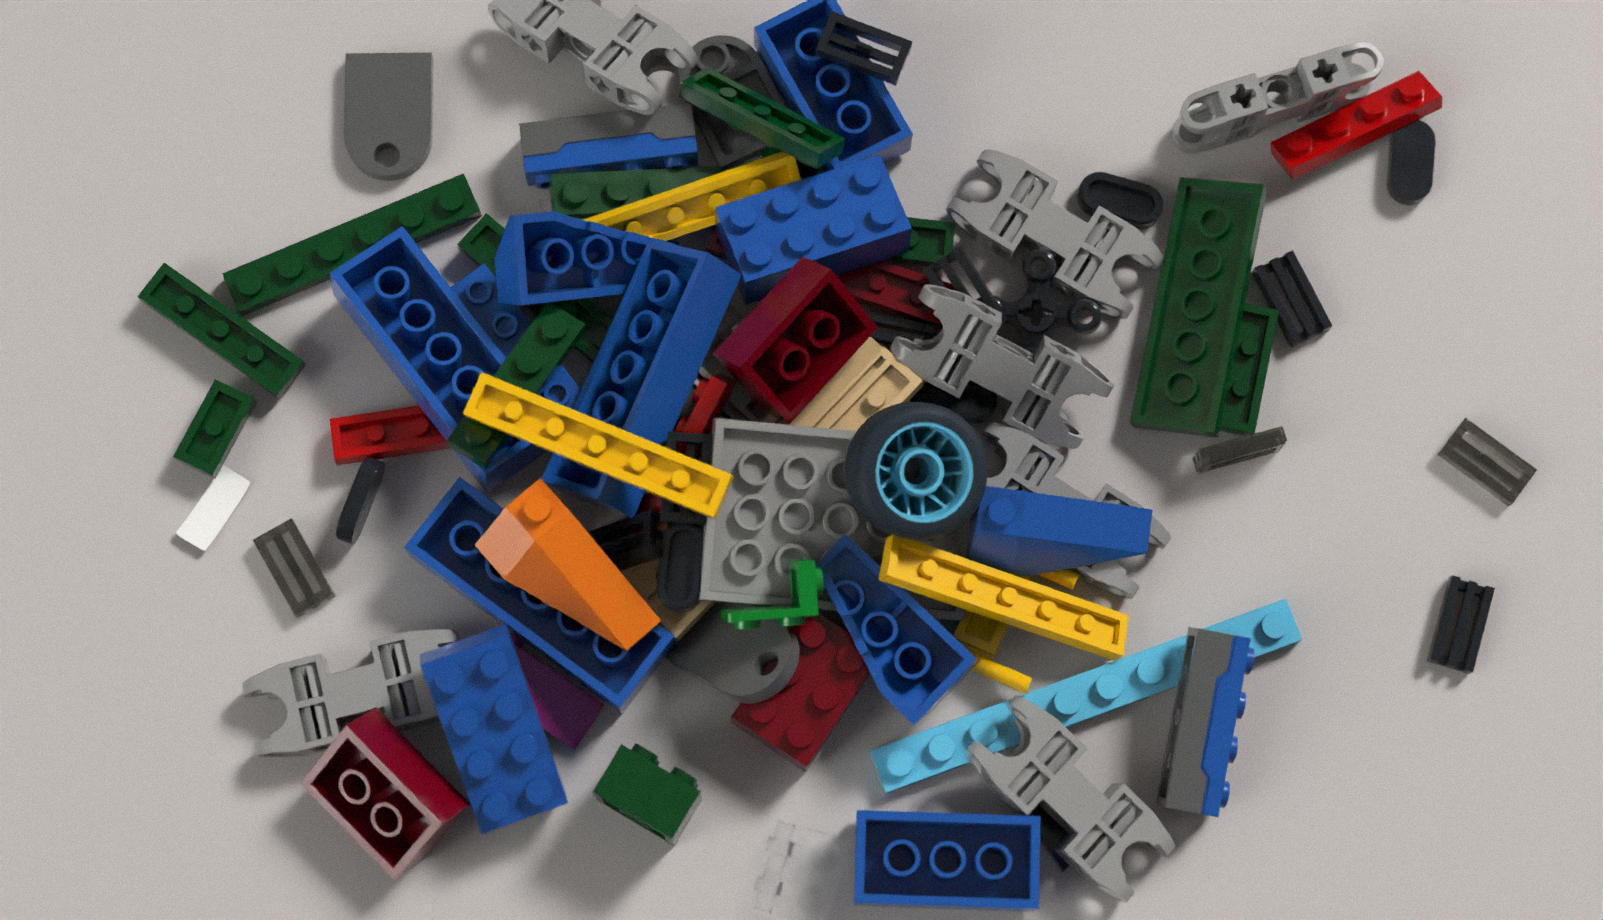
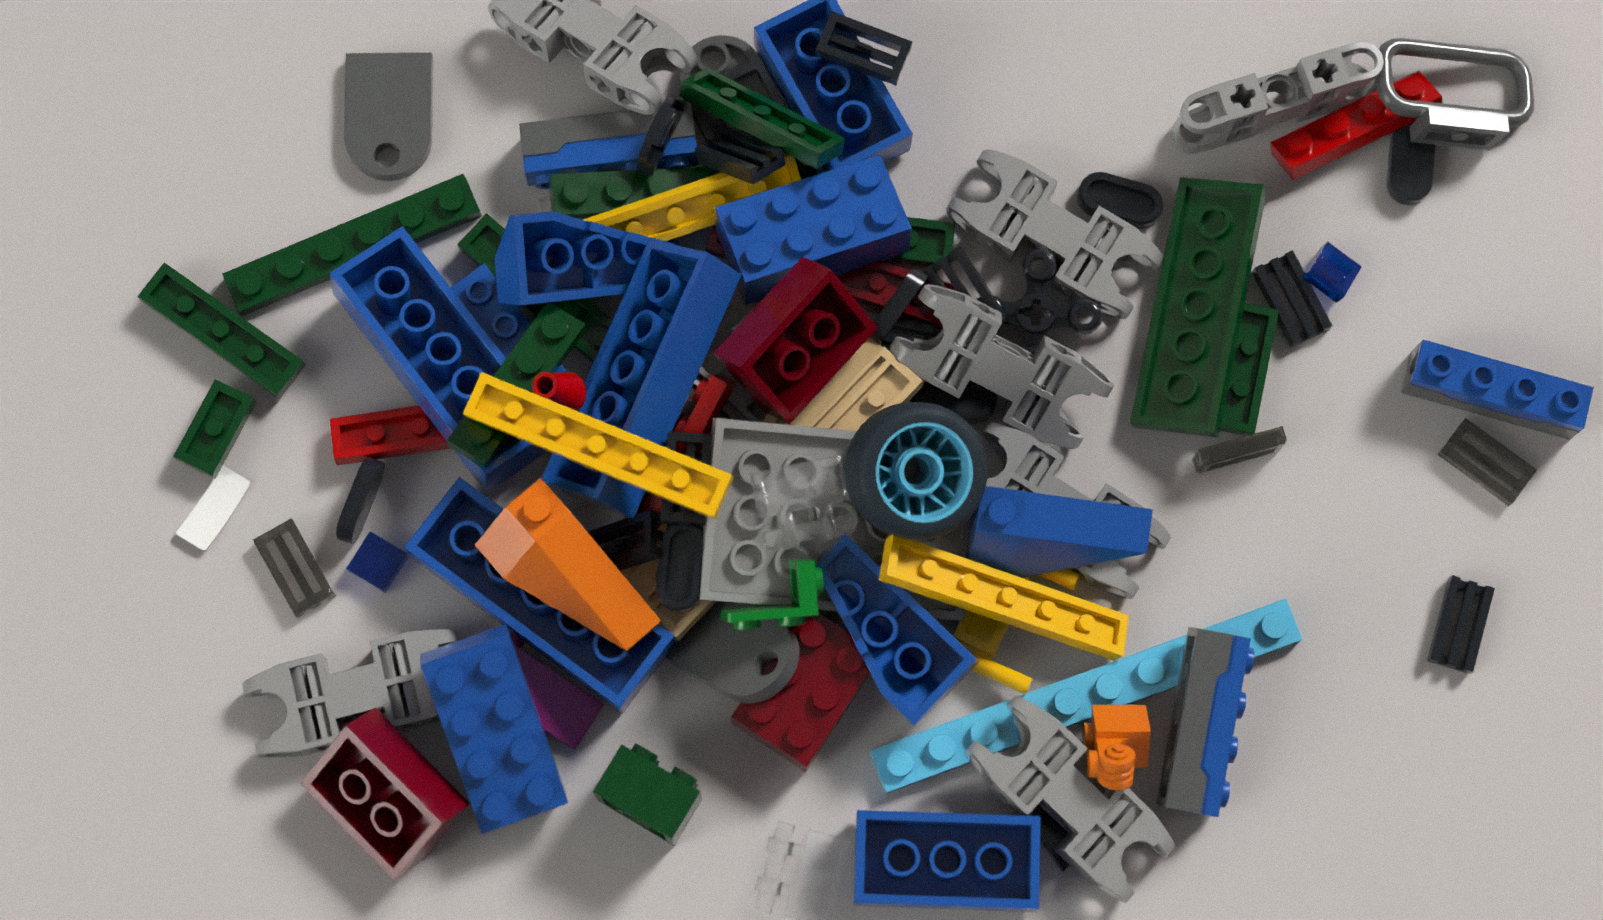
(377, 562): none -> clear blue tile
(561, 387): none -> red cone
(660, 134): none -> black tile
(739, 156): none -> black tile
(798, 488): none -> clear plate
(898, 304): none -> black tile
(1116, 743): none -> orange brick
(1332, 272): none -> clear blue tile
(1456, 123): none -> dark grey bar
(1497, 389): none -> blue piece

